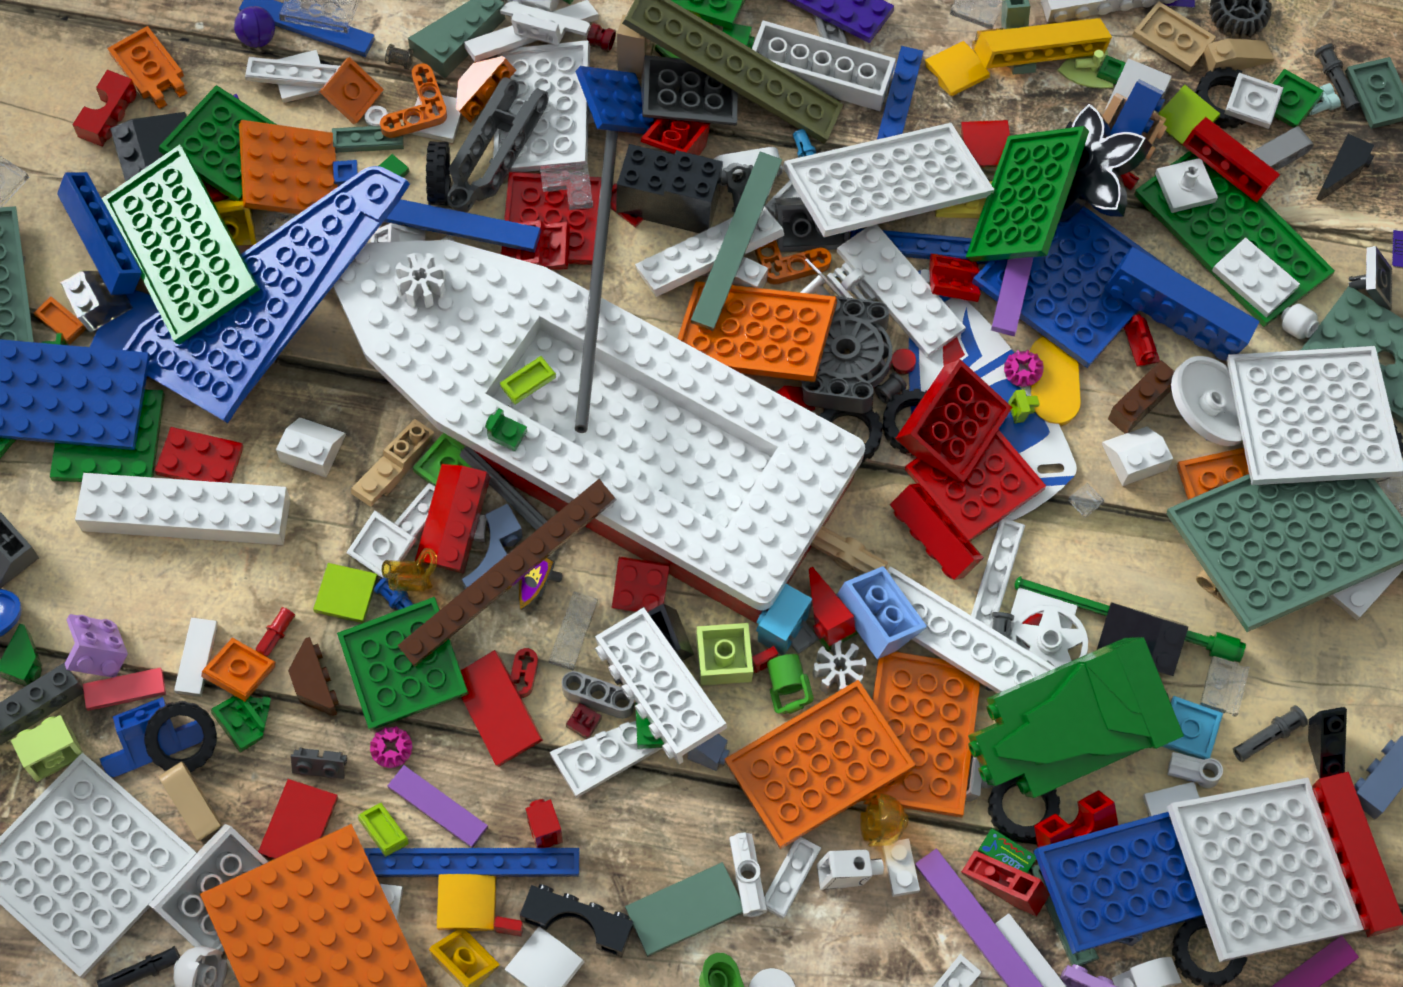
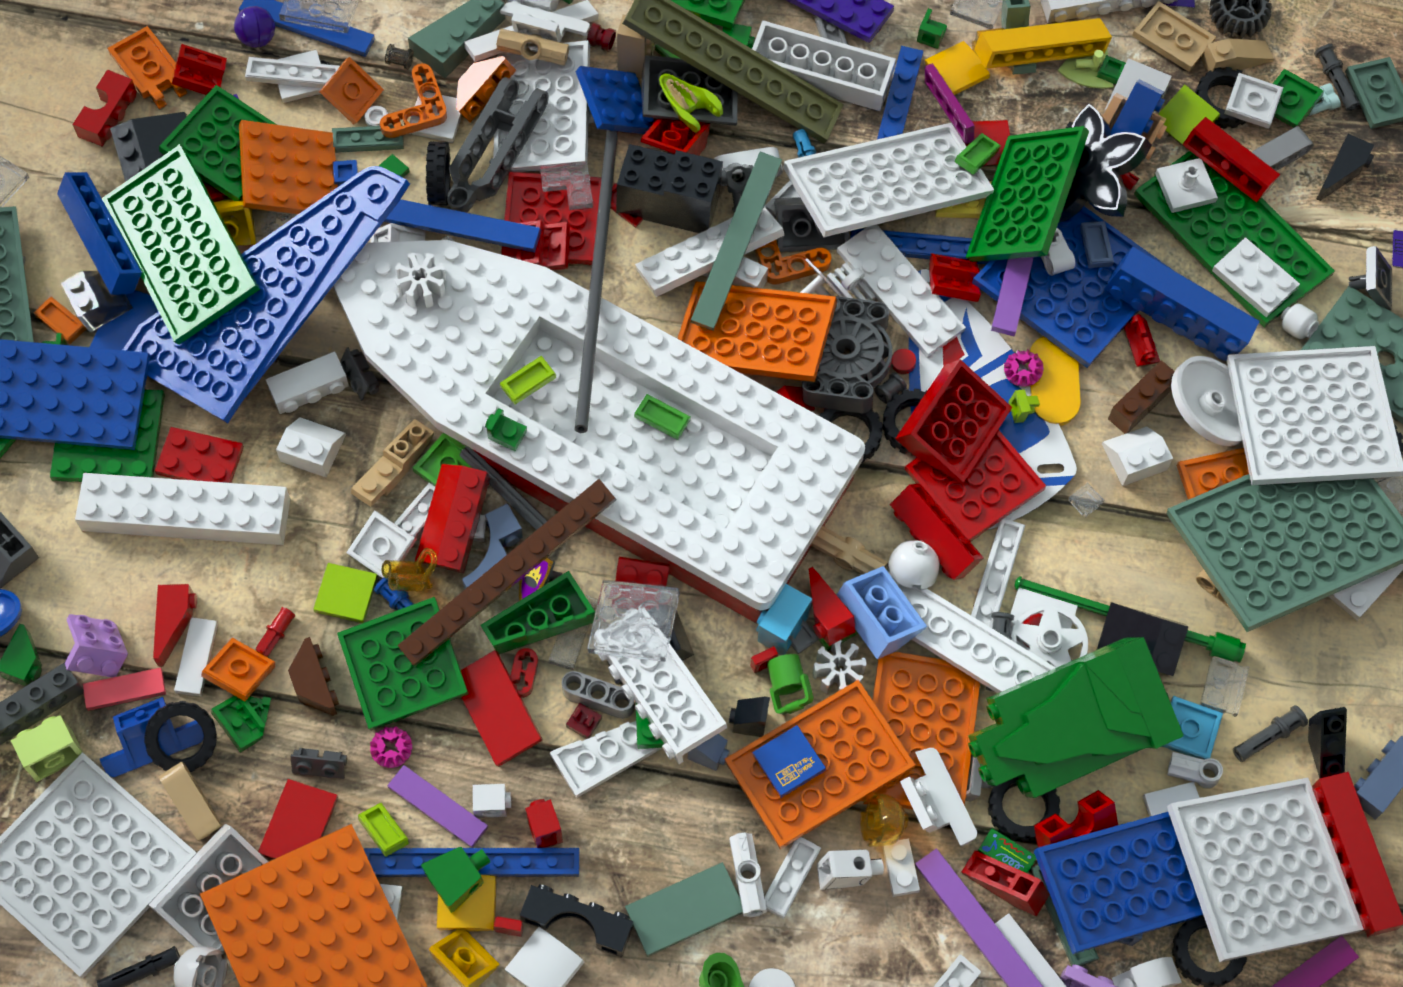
(173, 615): none -> red slope
(198, 69): none -> red slope
(307, 383): none -> white brick
(354, 364): none -> dark grey hinge
(456, 875): none -> green torso
(490, 800): none -> white brick
(518, 44): none -> tan piece
(541, 615): none -> green wedge
(633, 620): none -> clear plate
(662, 416): none -> bright green tile
(686, 98): none -> lime animal
(724, 654): yellowish green brick -> none
(750, 716): none -> black slope
(789, 761): none -> blue tile
(914, 564): none -> white cylinder
(931, 31): none -> green panel
(937, 799): none -> white plate
(949, 103): none -> magenta tile
(977, 153): none -> bright green tile
(1059, 256): none -> white piece
(1096, 244): none -> sand blue tile

